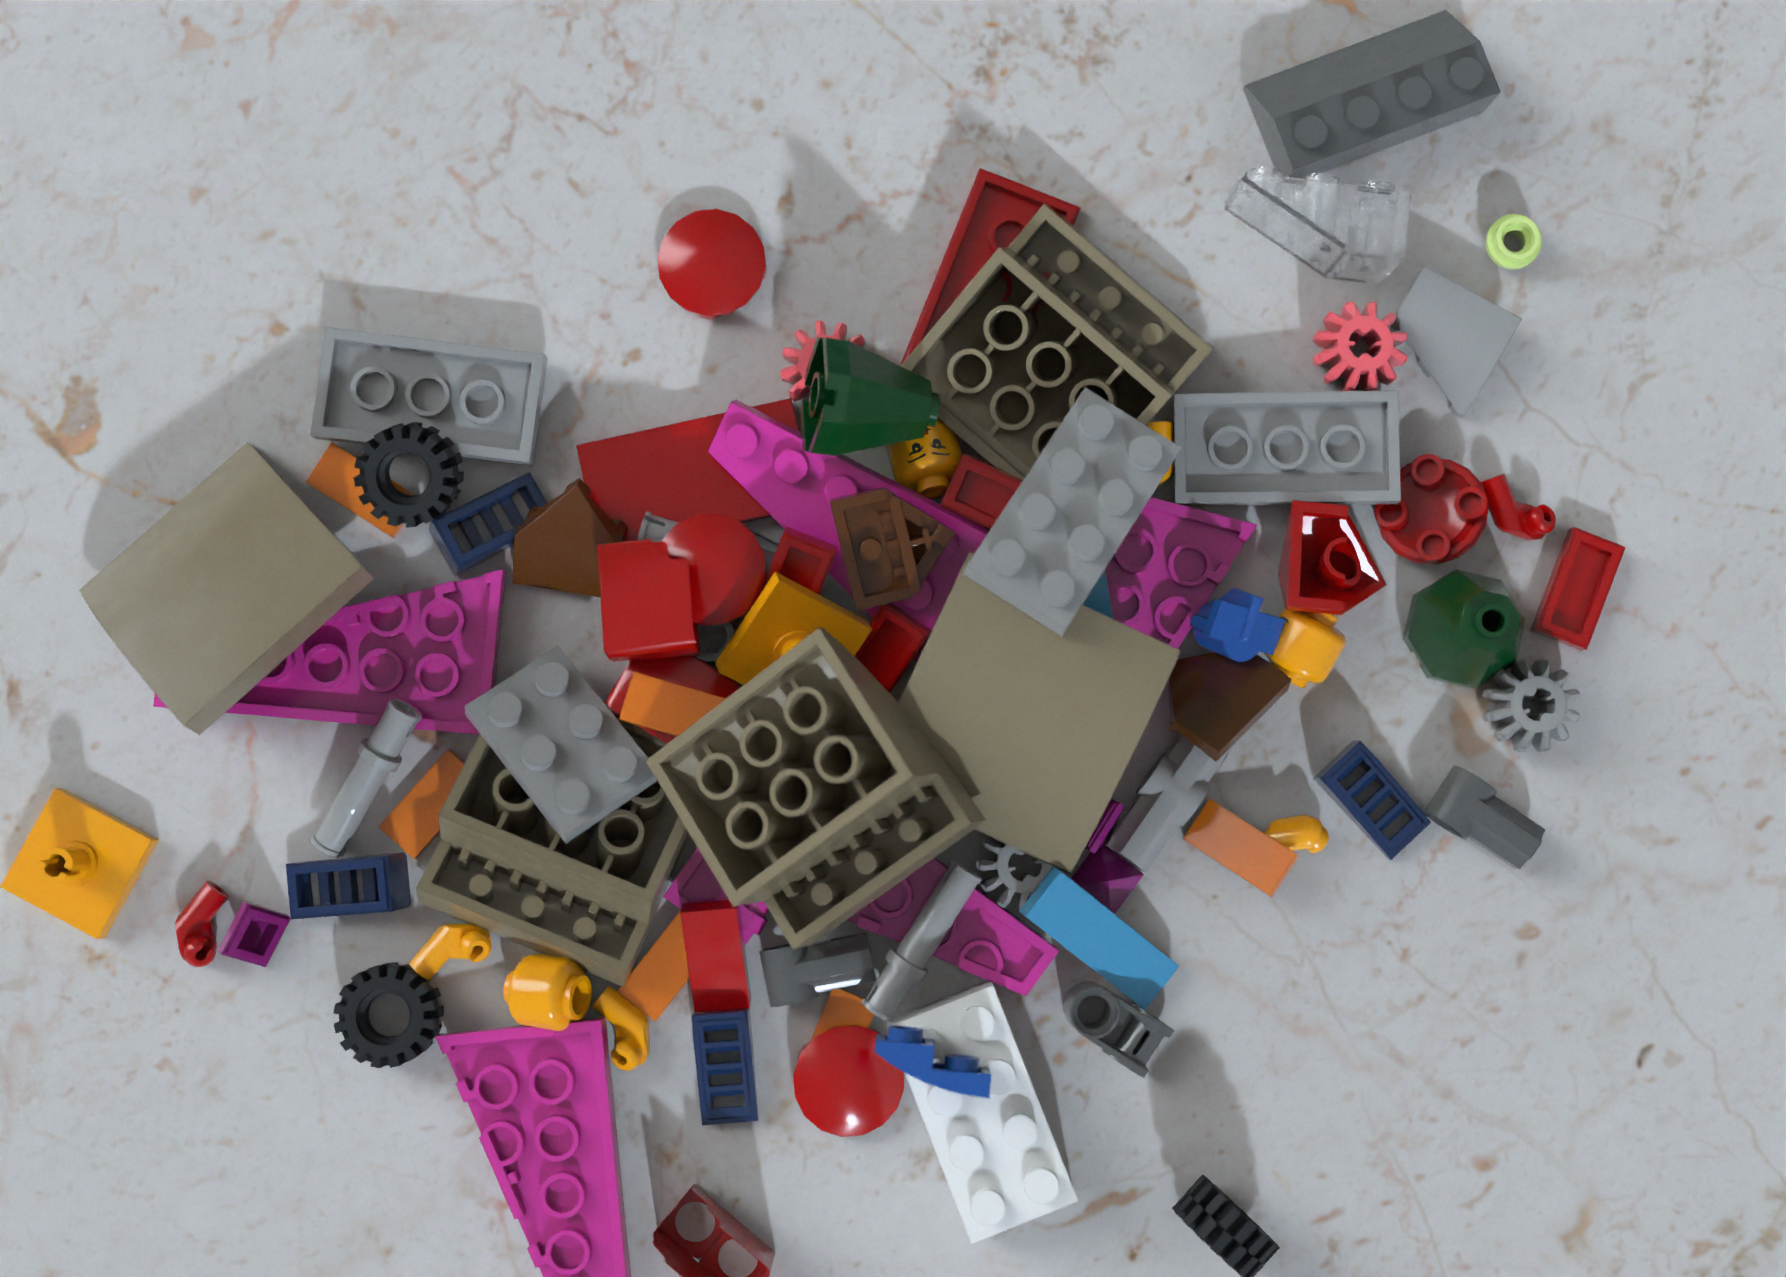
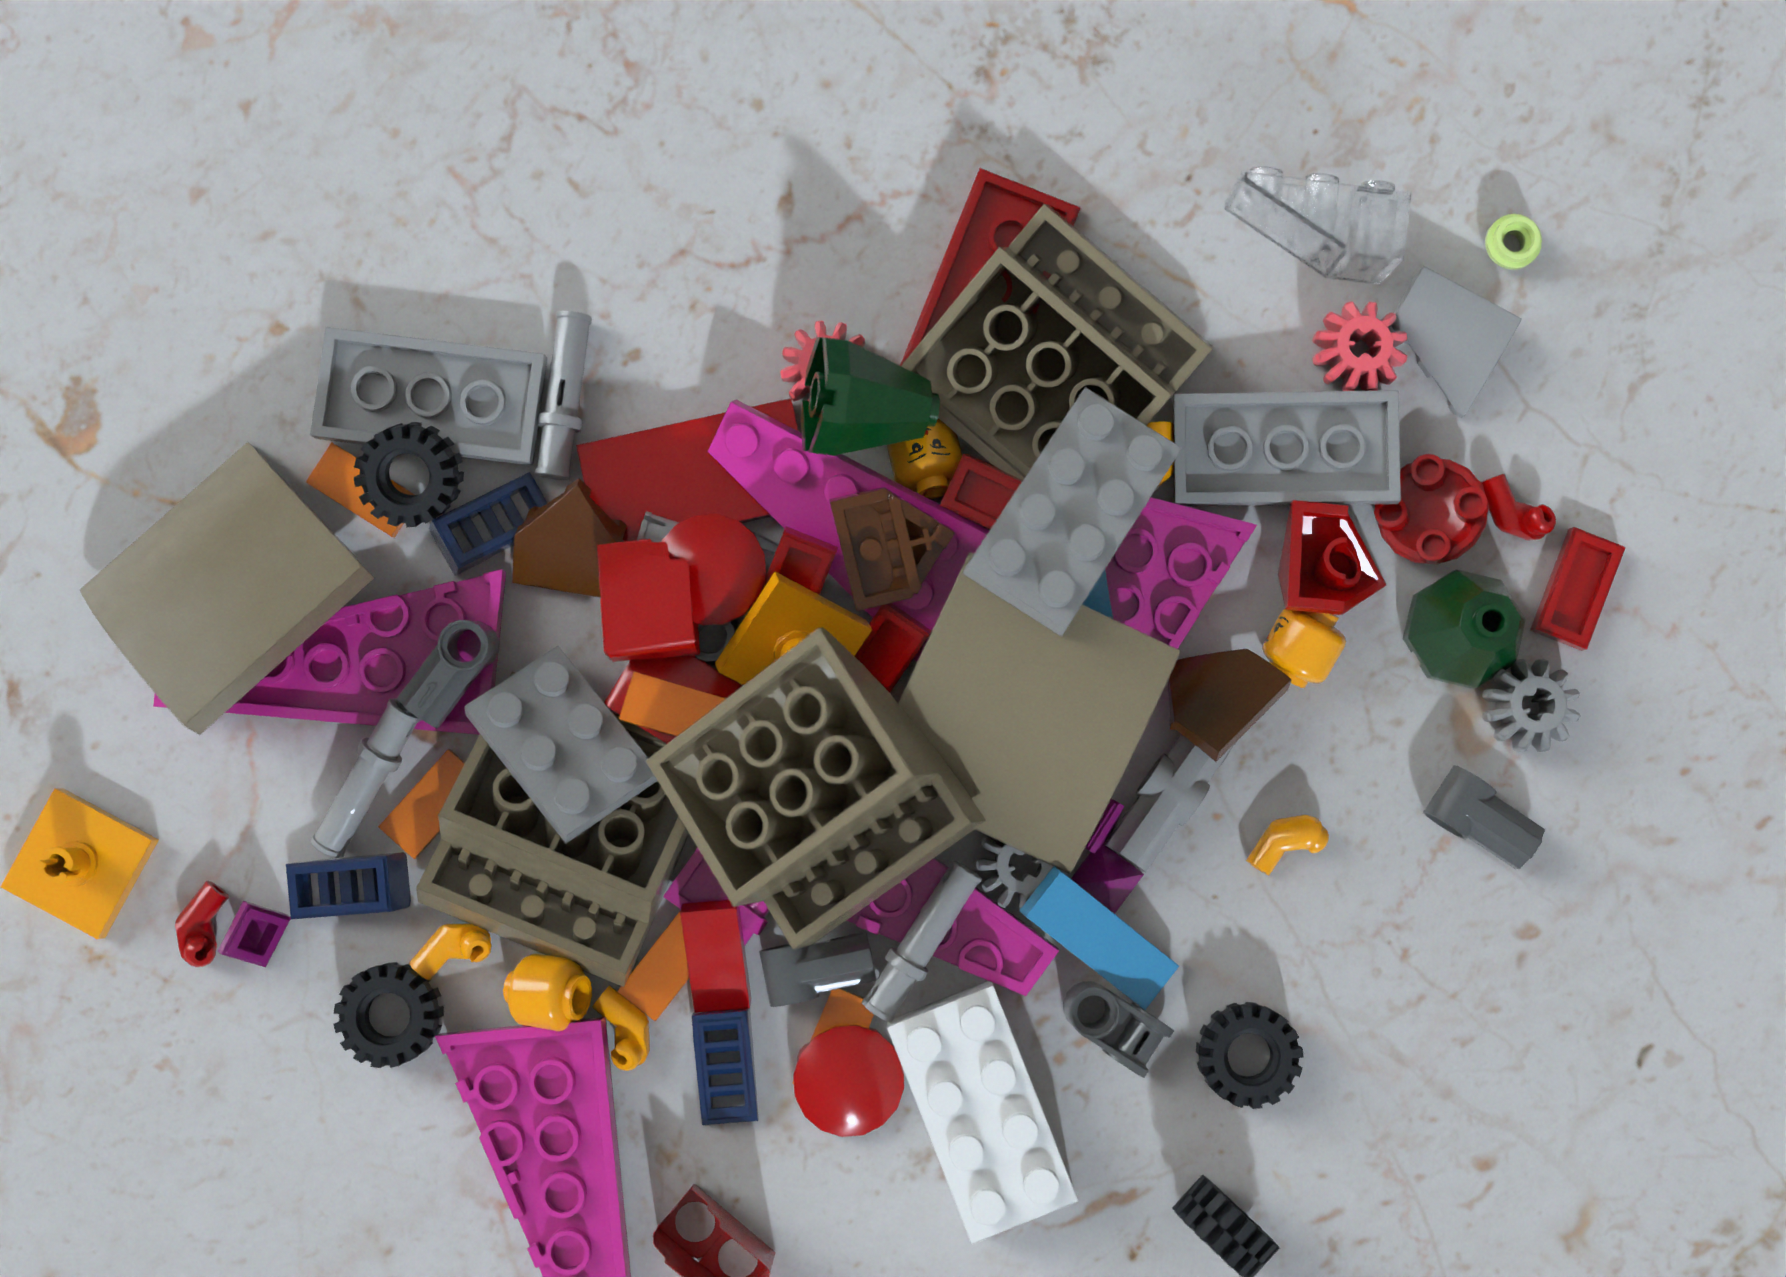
(446, 674): none -> dark grey piece
(563, 395): none -> light grey pin
(711, 262): red dish -> none
(914, 1055): blue slope -> none
(1236, 626): blue piece -> none
(1240, 847): orange piece -> none
(1283, 1060): none -> black tyre
(1340, 767): dark blue slope -> none
(1372, 95): dark grey slope -> none

